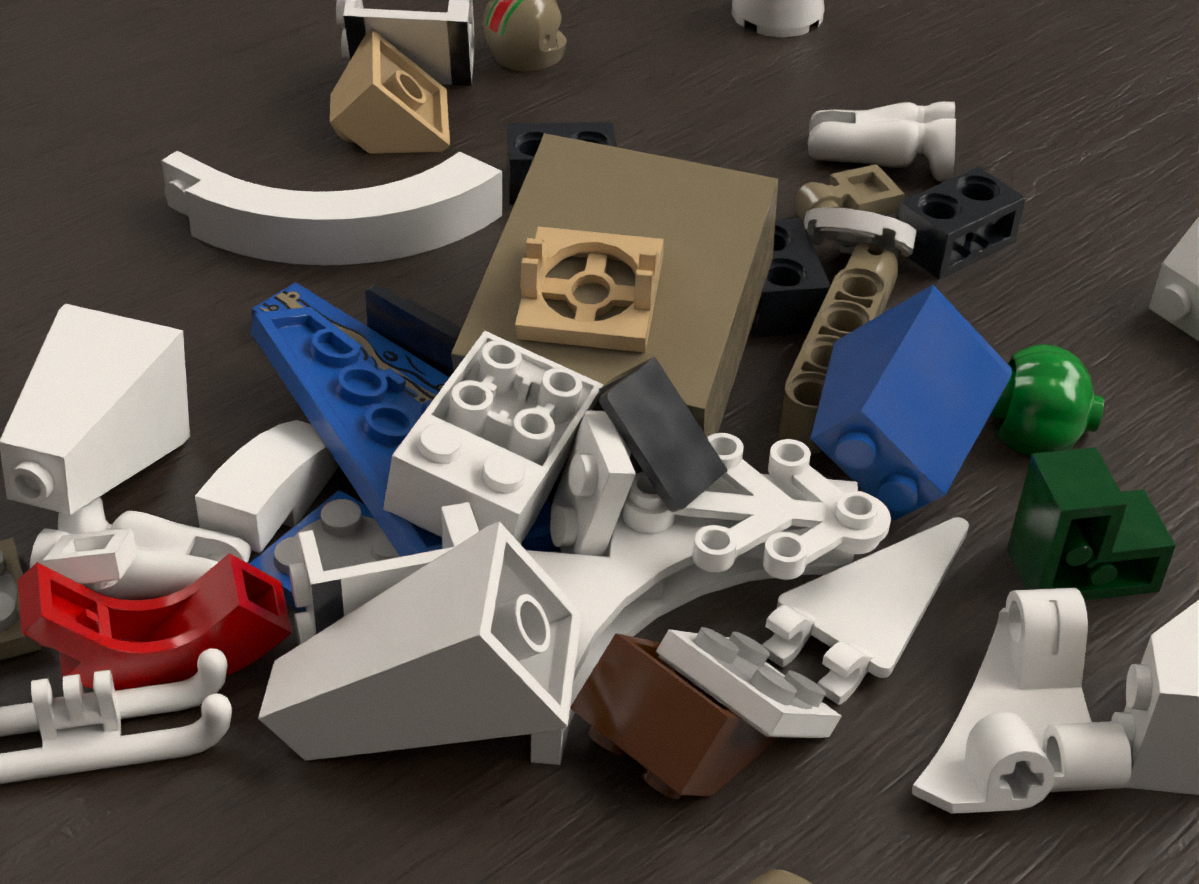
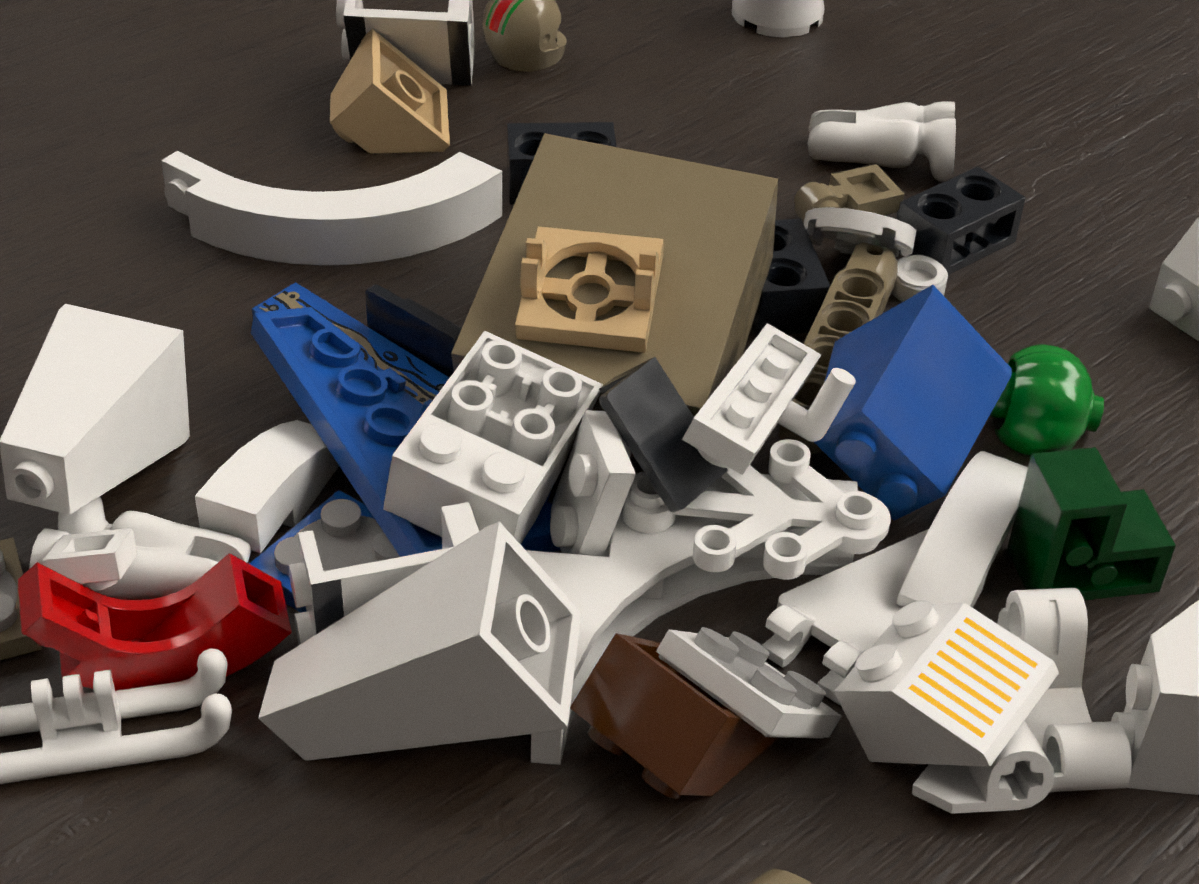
(759, 396): none -> white plate
(917, 274): none -> white tile
(943, 687): none -> white slope
(966, 533): none -> white slope

